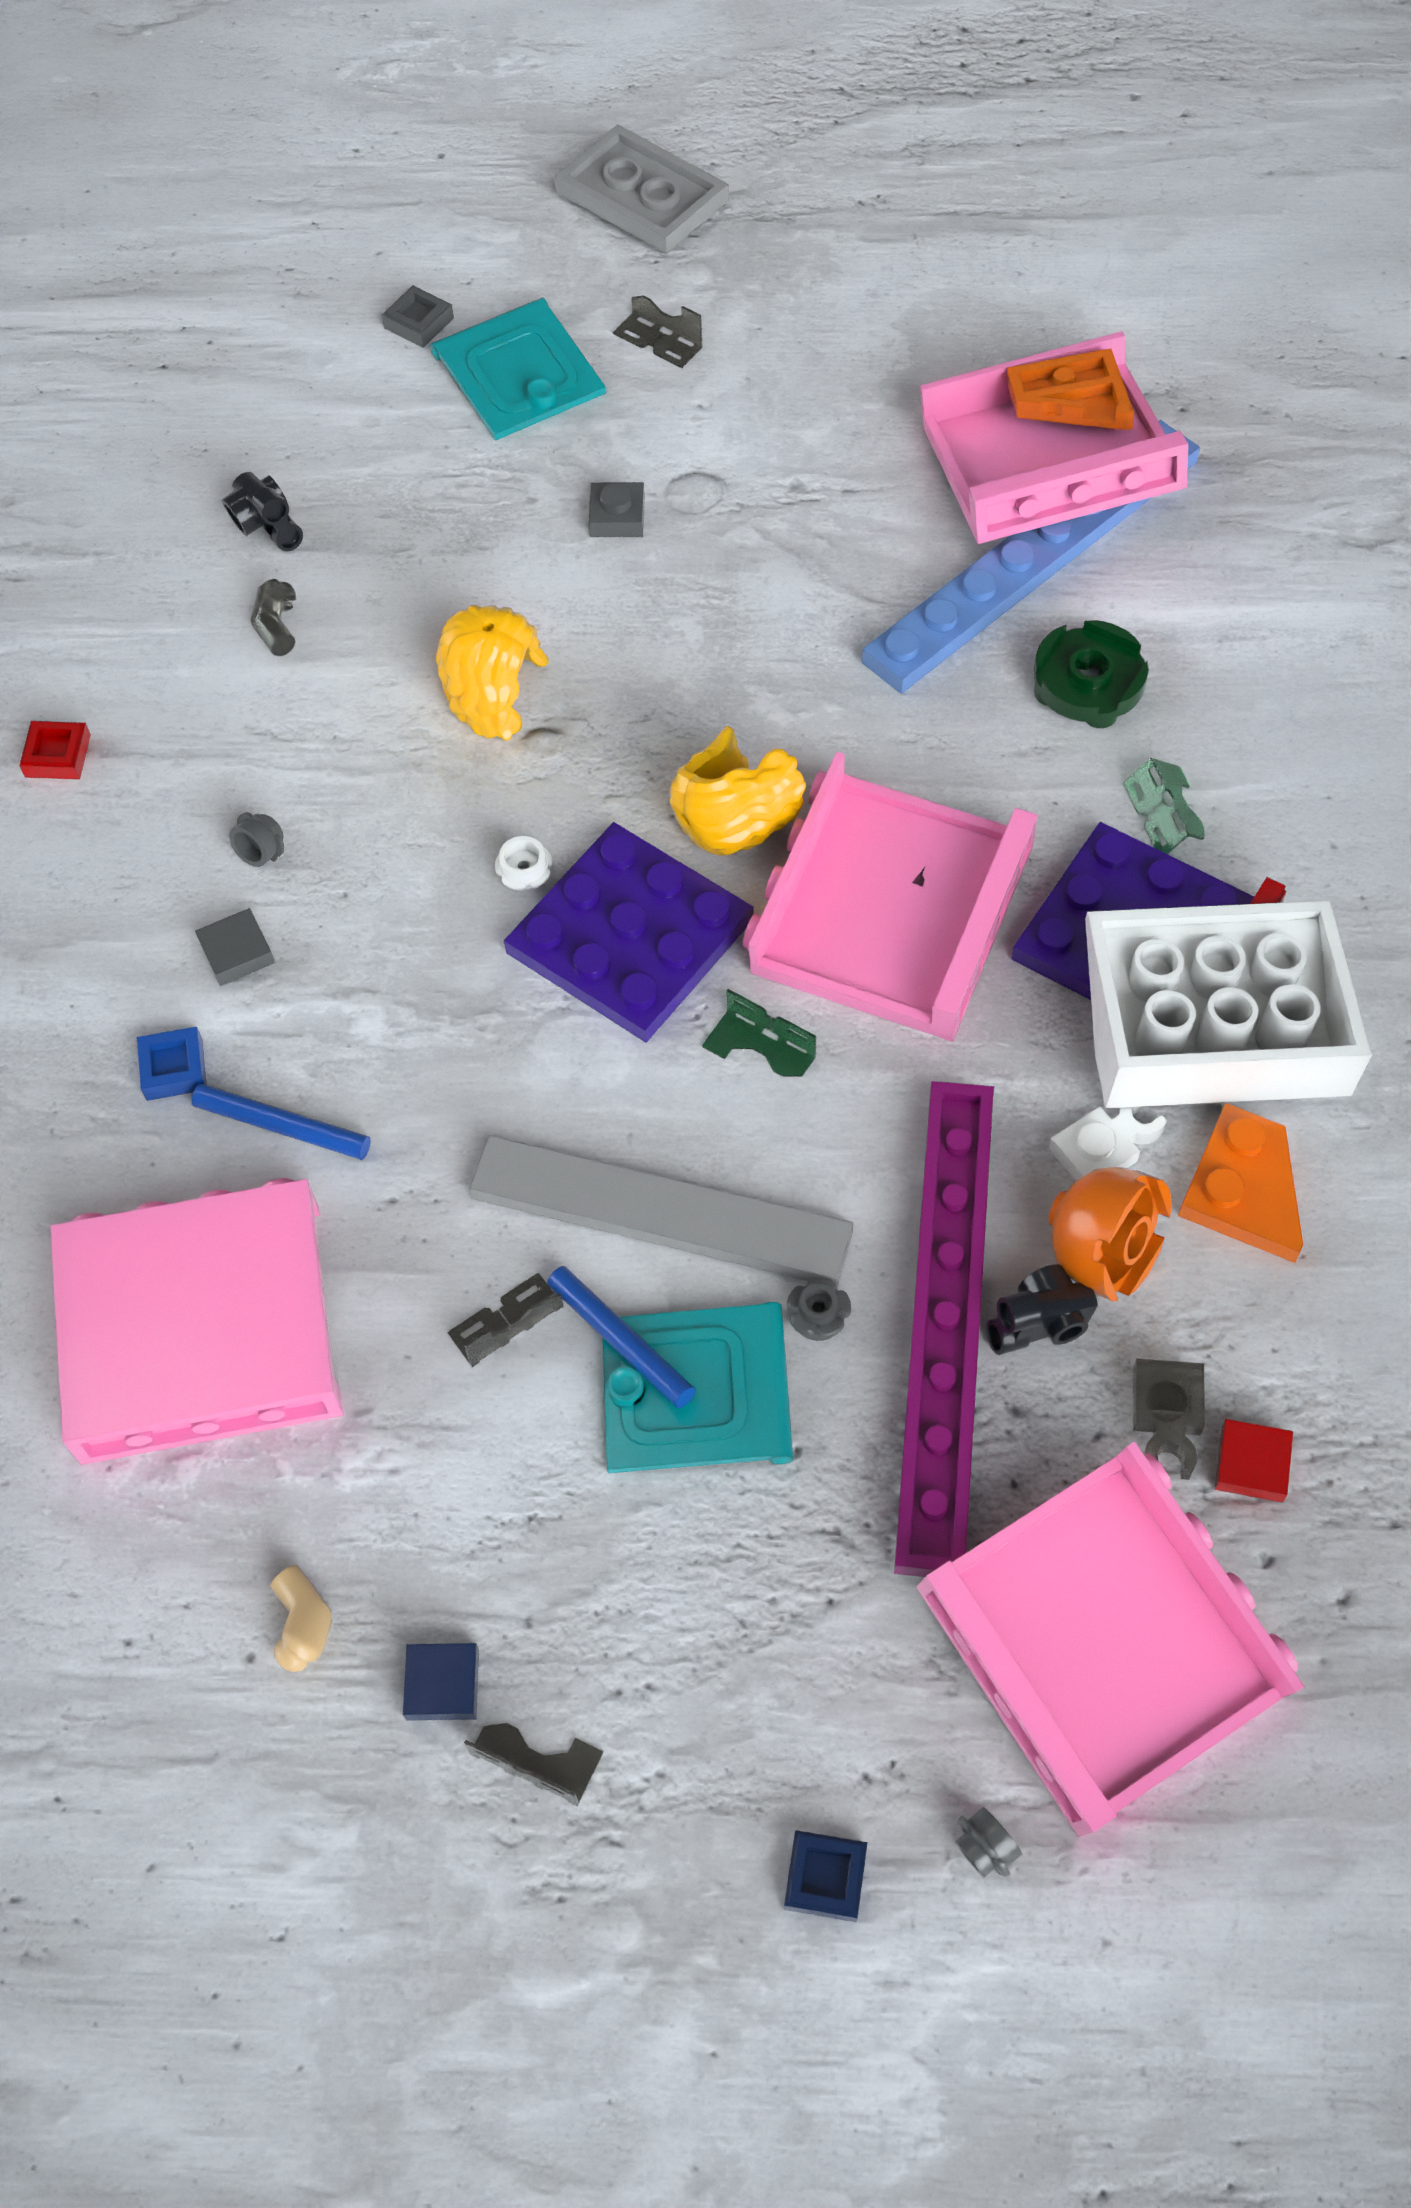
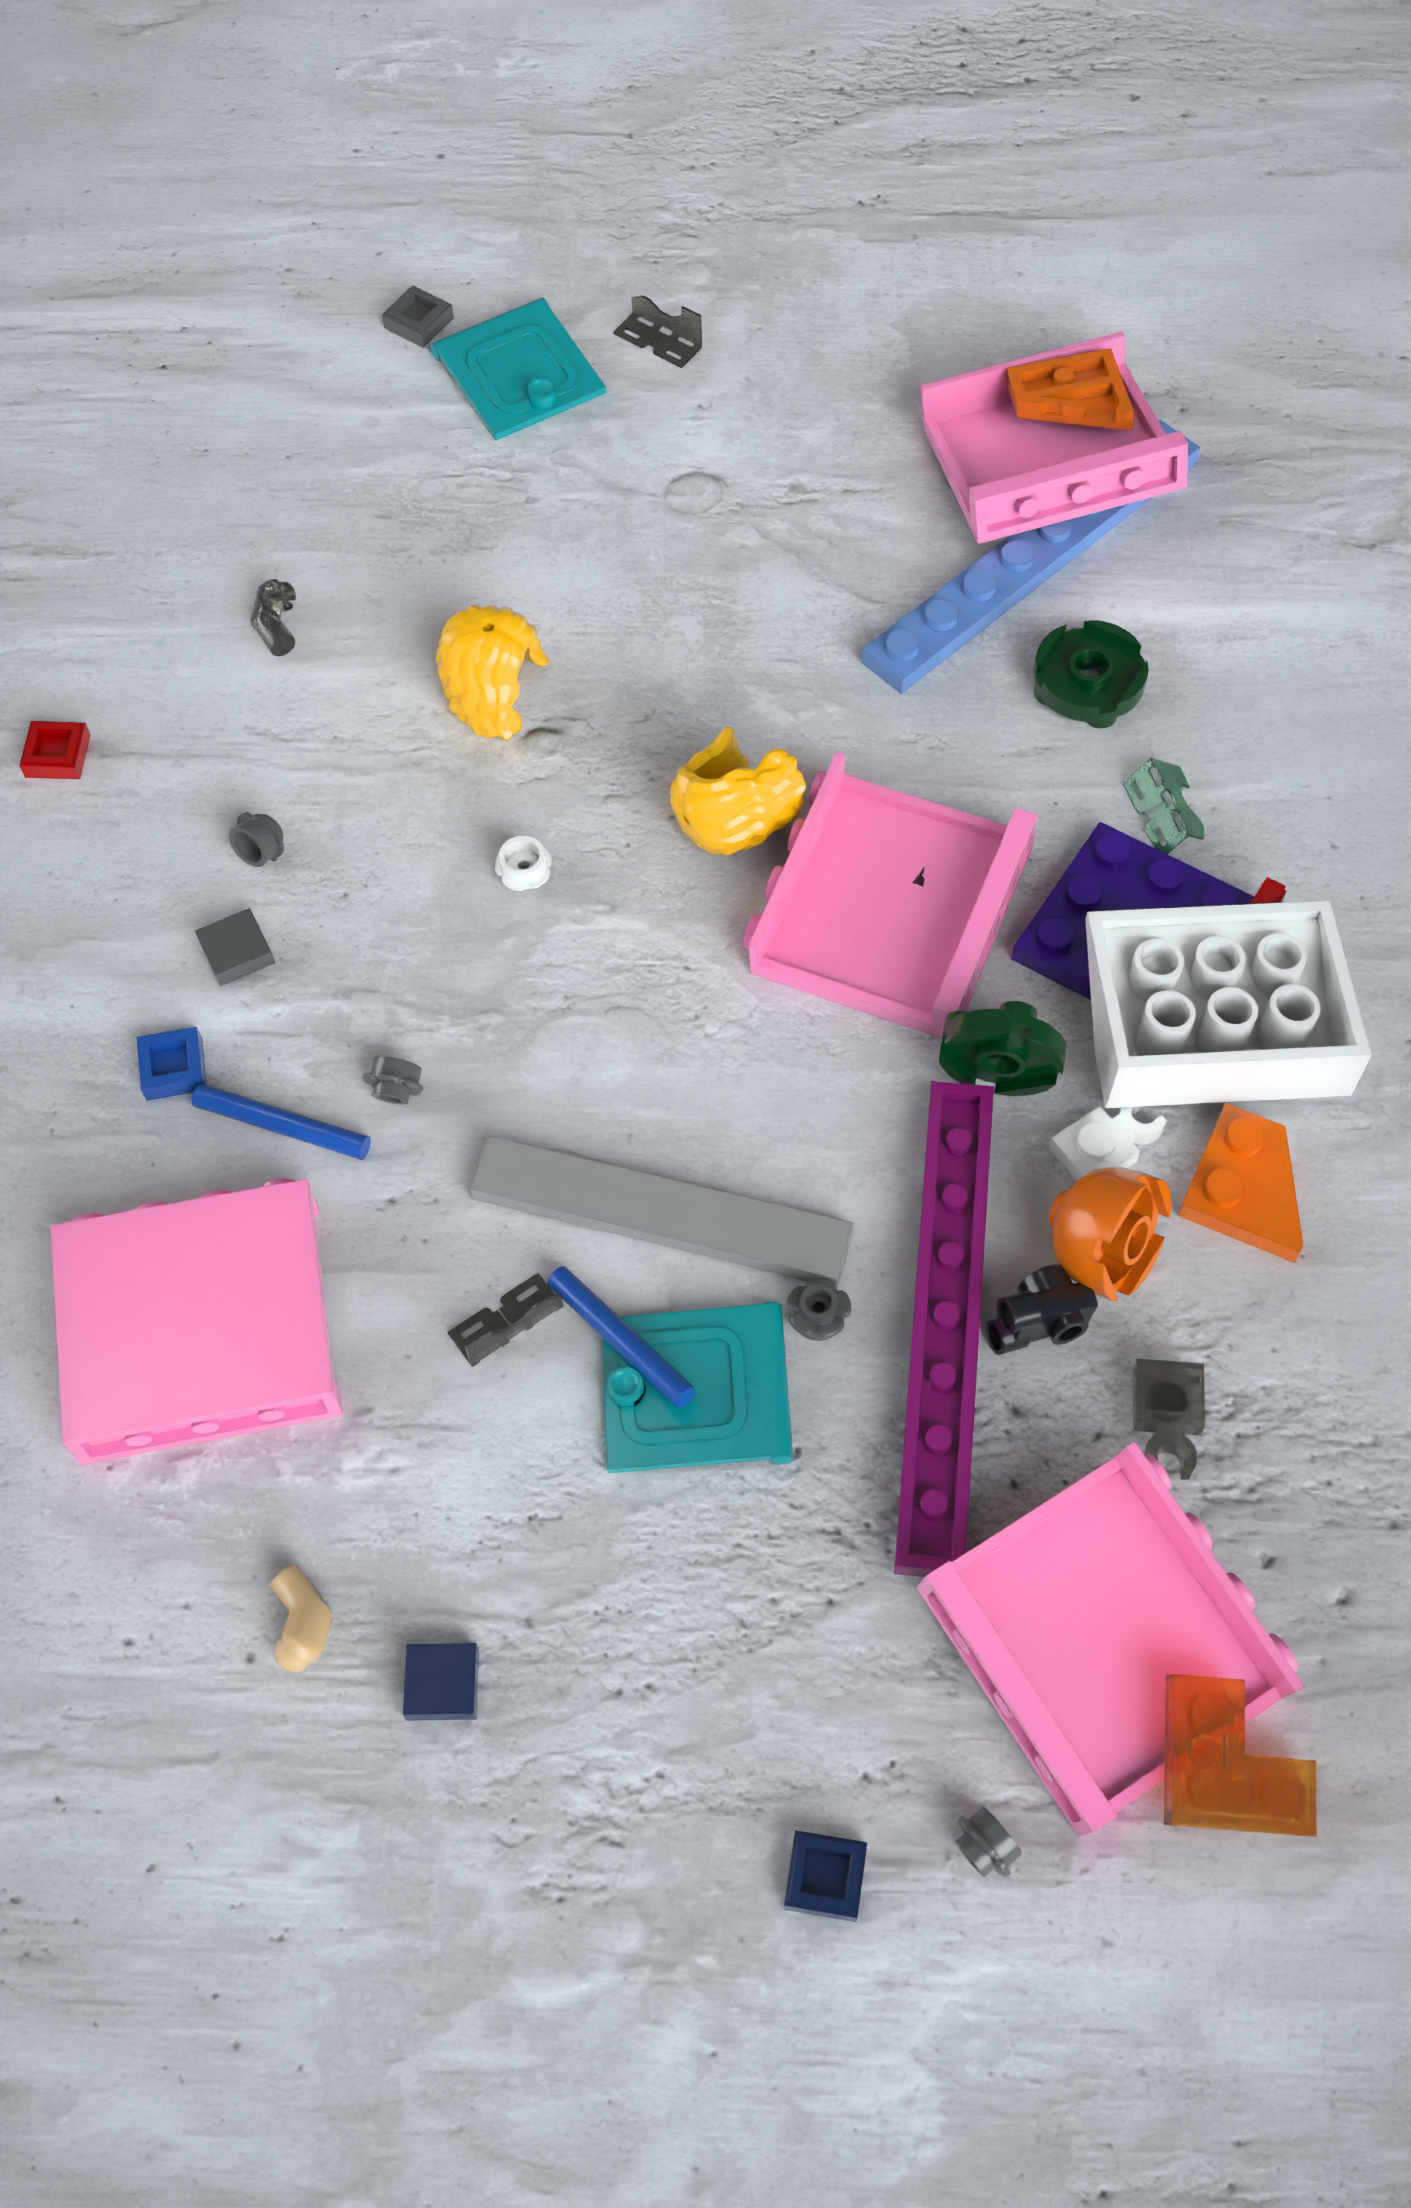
(264, 505): black plate -> none
(393, 1080): none -> dark grey plate
(559, 1773): clear smoke piece -> none
(616, 509): dark grey plate -> none
(629, 931): dark purple plate -> none
(642, 188): light grey plate -> none
(738, 1034): clear green piece -> none
(1003, 1048): none -> dark green plate
(1211, 1778): none -> clear orange plate
(1254, 1460): red tile -> none

